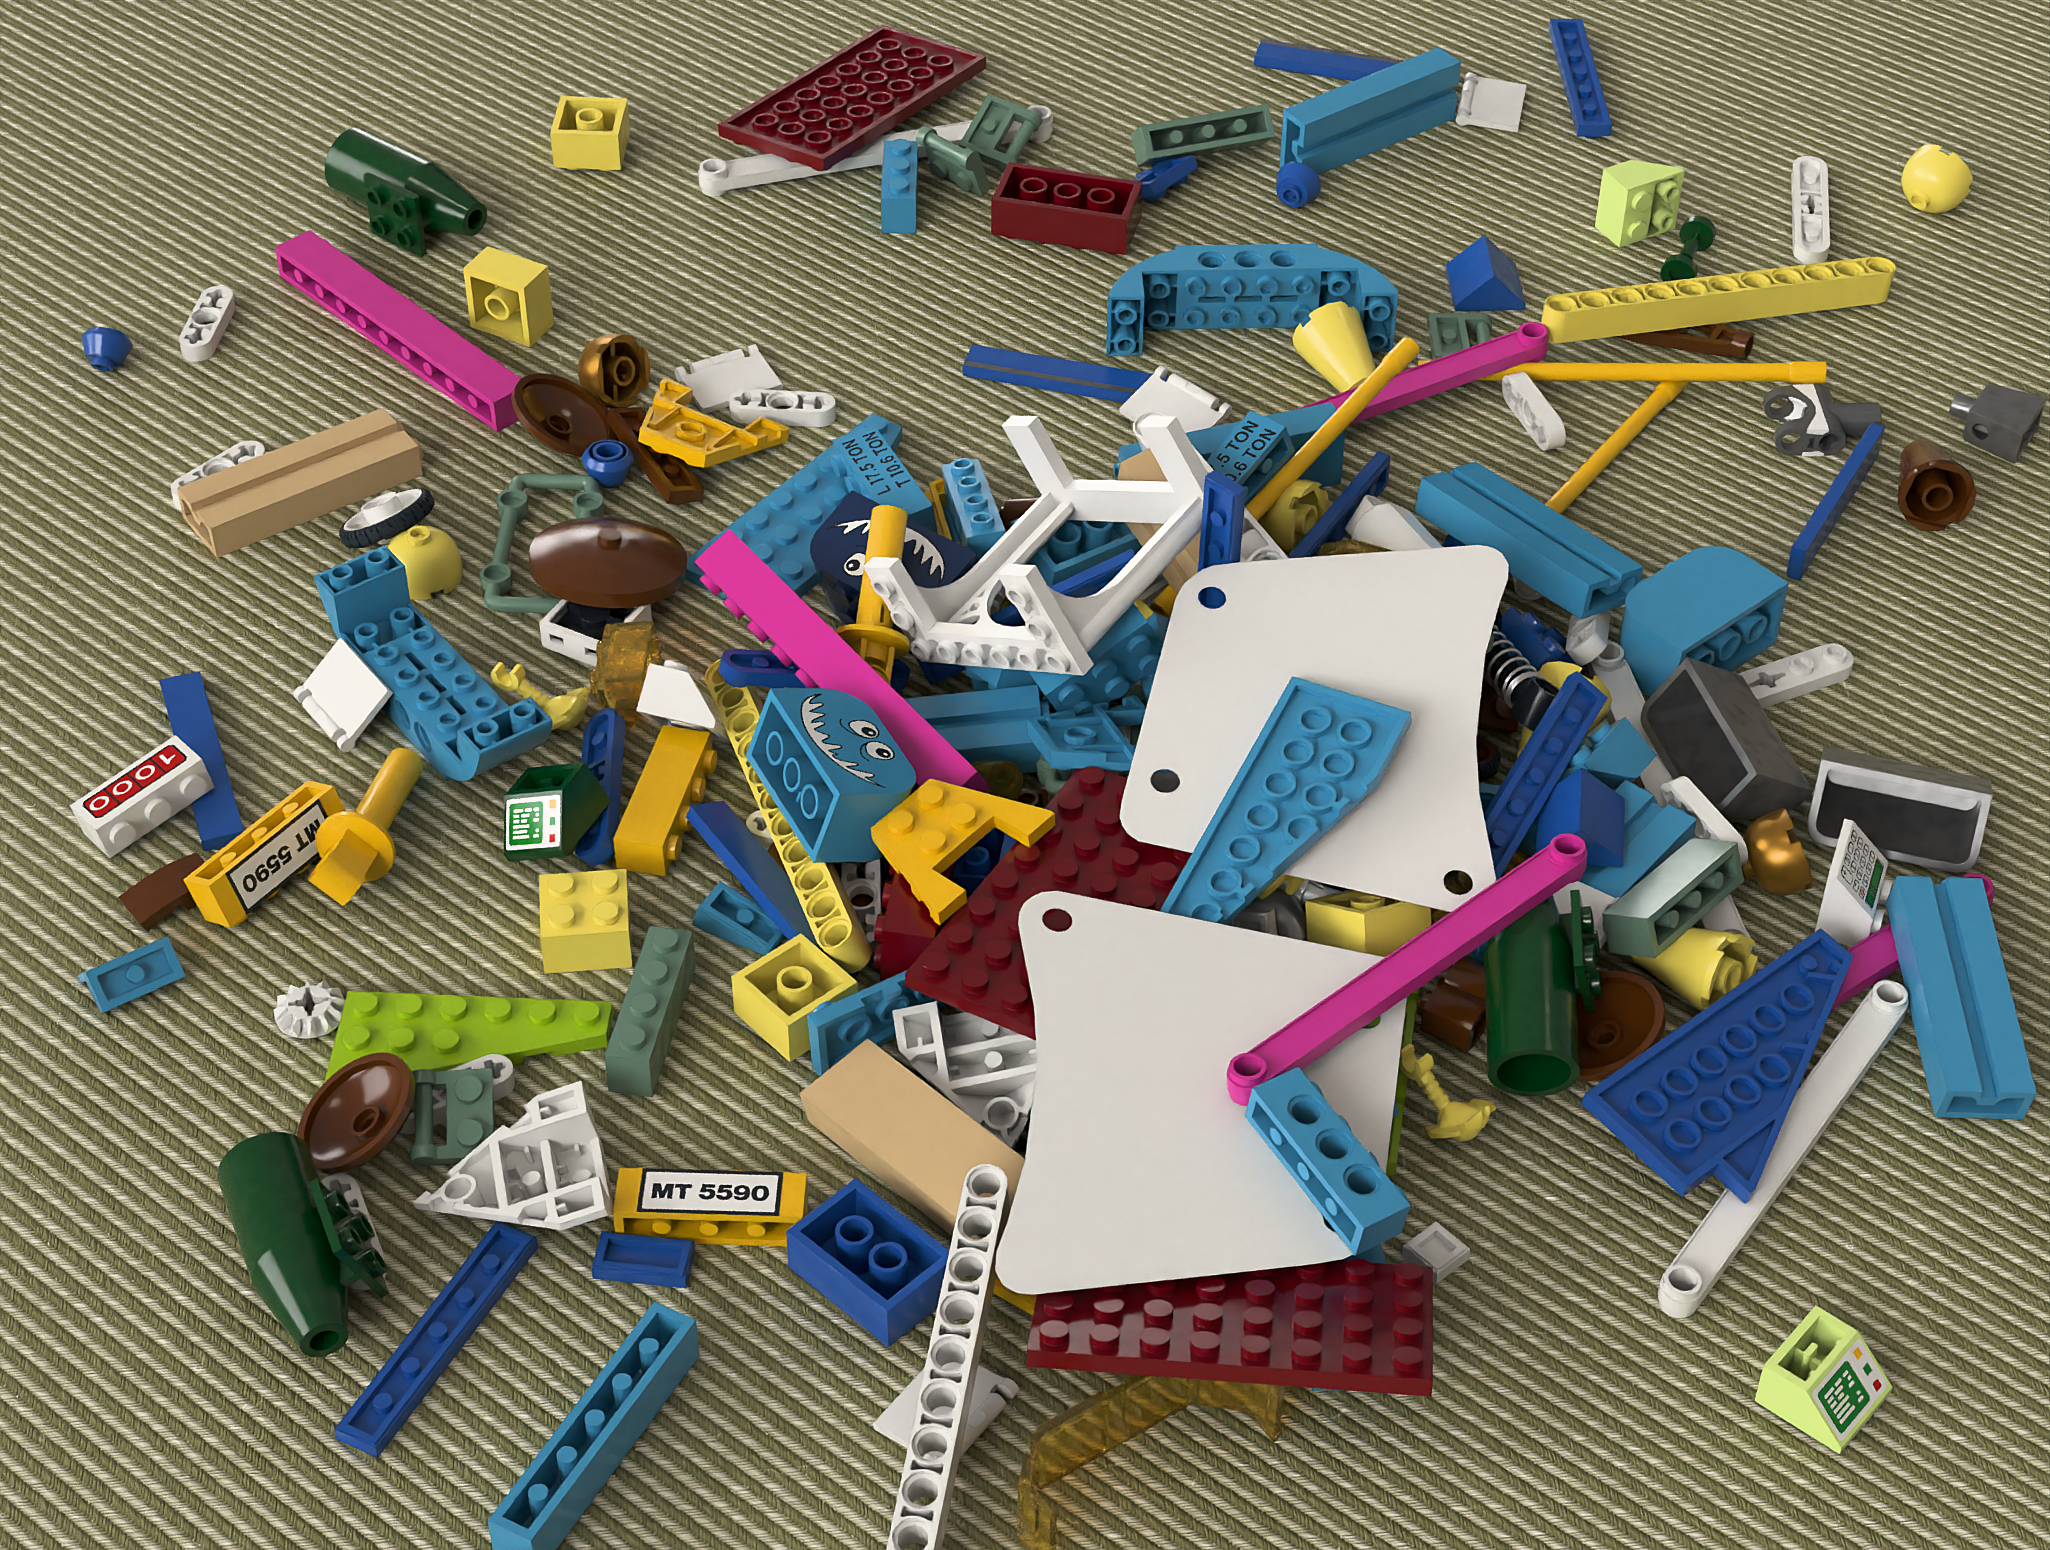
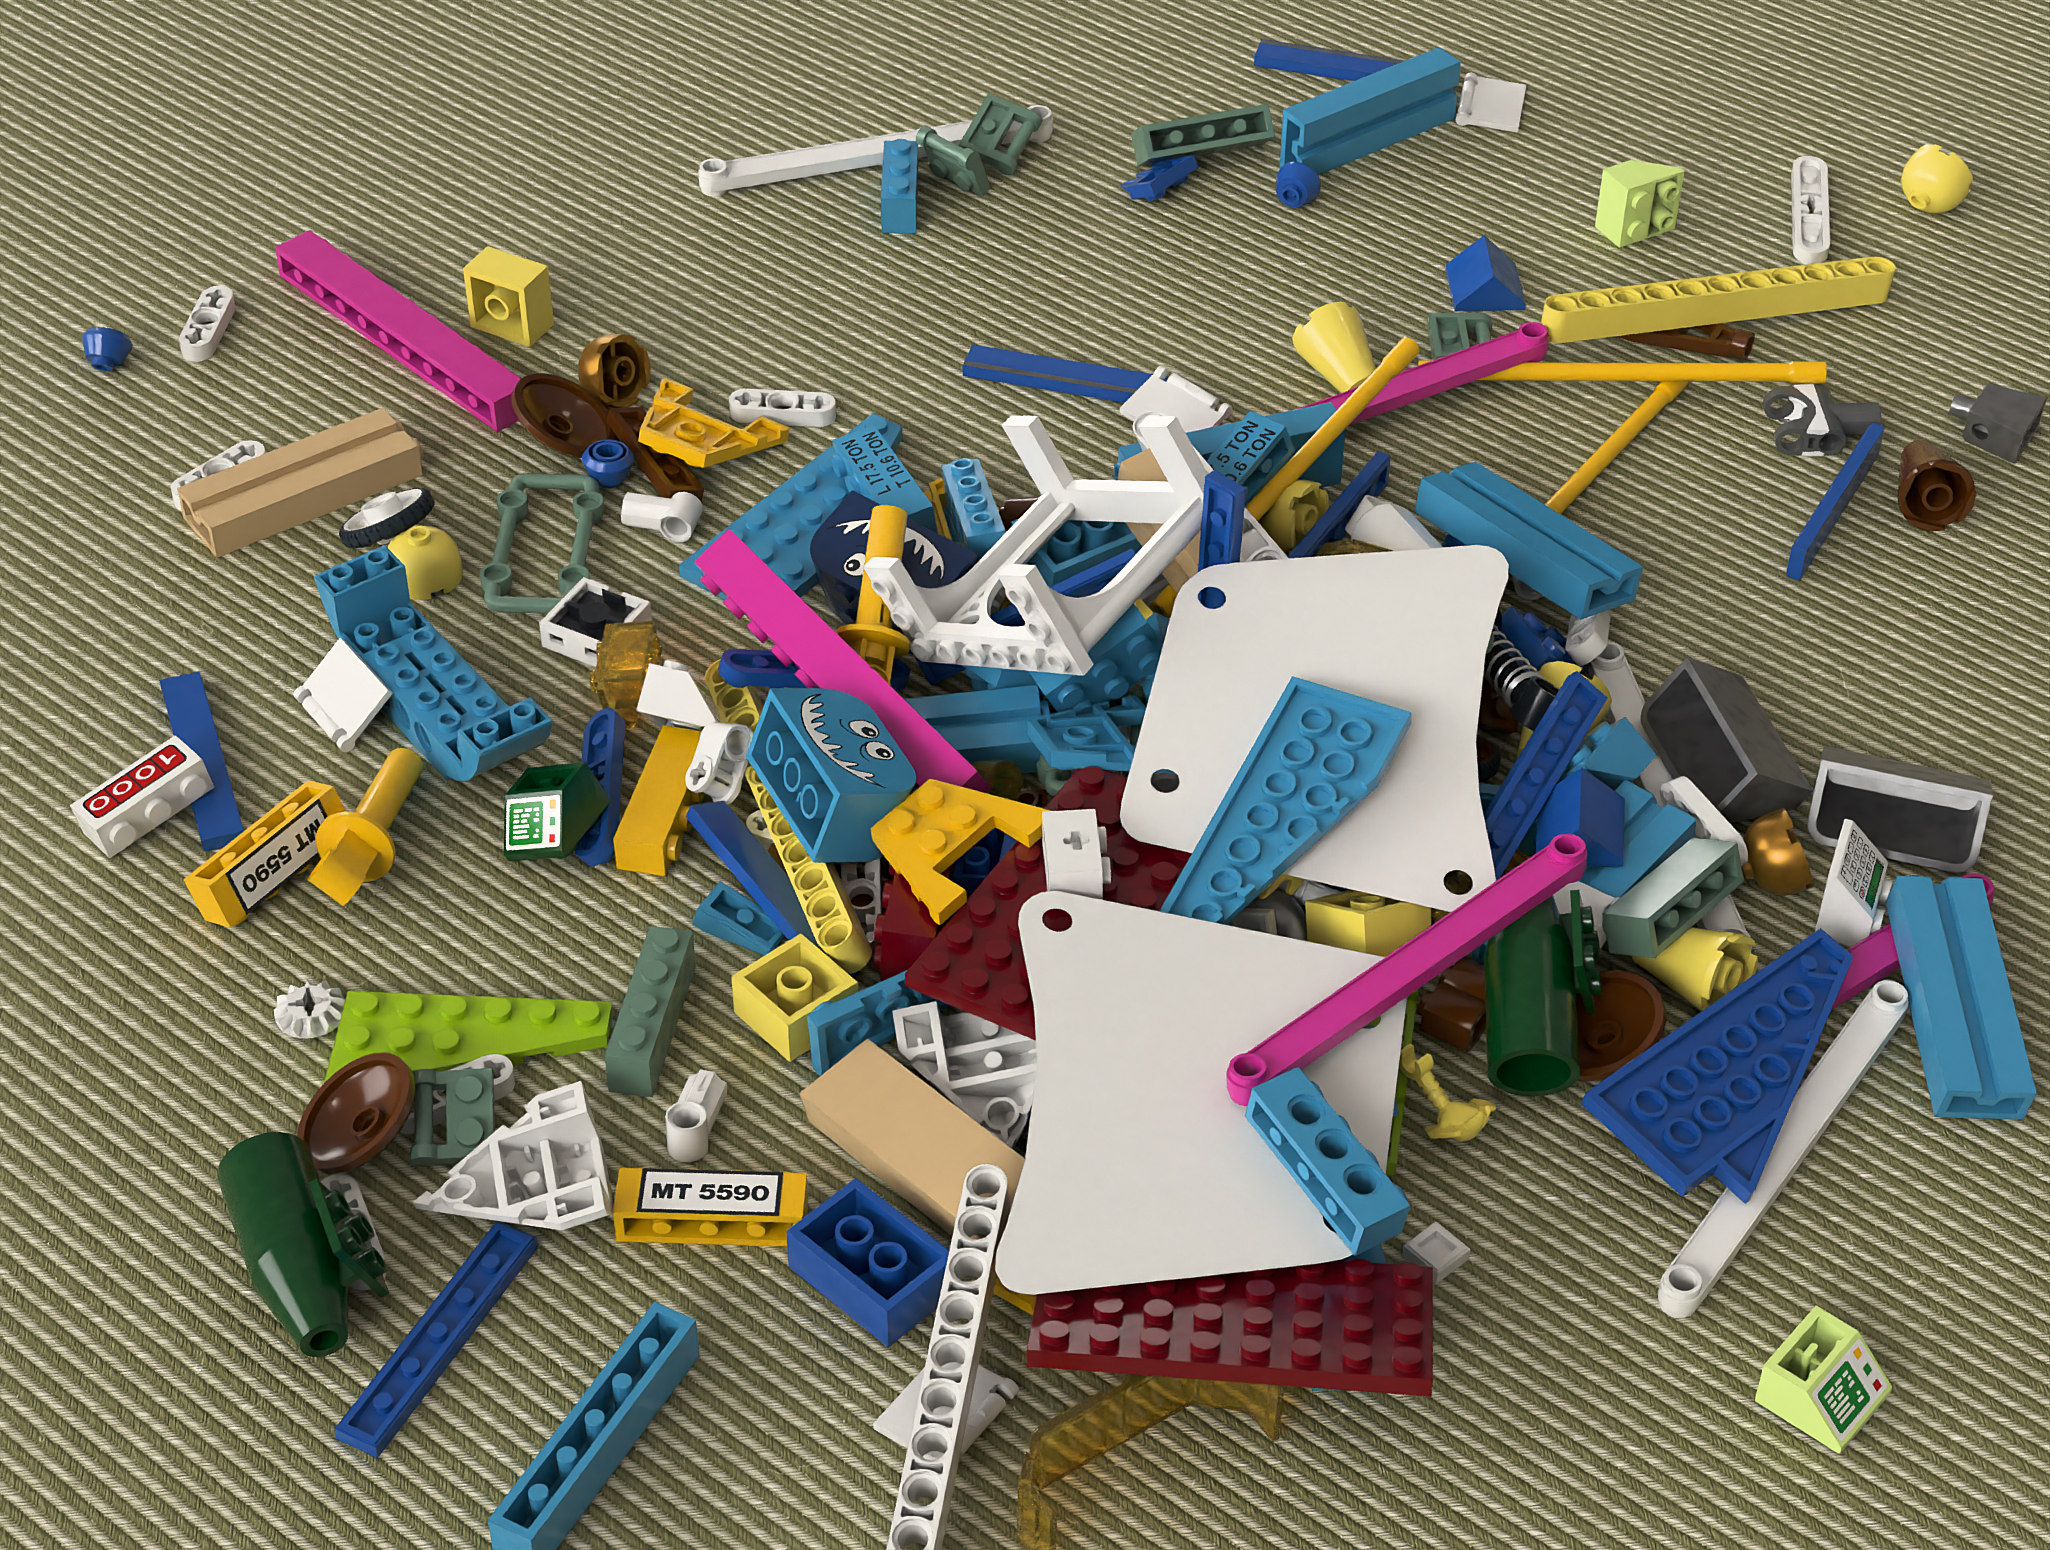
(133, 974): dark azure panel -> none
(161, 892): reddish brown slope -> none
(401, 190): dark green piece -> none
(564, 710): light yellow piece -> none
(585, 921): light yellow brick -> none
(590, 133): light yellow brick -> none
(607, 562): reddish brown dish -> none
(643, 1259): blue tile -> none
(672, 517): none -> white piece
(694, 1115): none -> white piece
(720, 761): none -> white piece
(723, 374): white piece -> none
(852, 97): dark red plate -> none
(1066, 208): dark red brick -> none
(1074, 851): none -> white brick
(1245, 290): dark azure slope -> none
(1533, 411): white beam -> none
(1580, 78): blue plate -> none
(1696, 235): dark green wheel -> none
(1703, 608): dark azure brick -> none
(1799, 674): white piece -> none

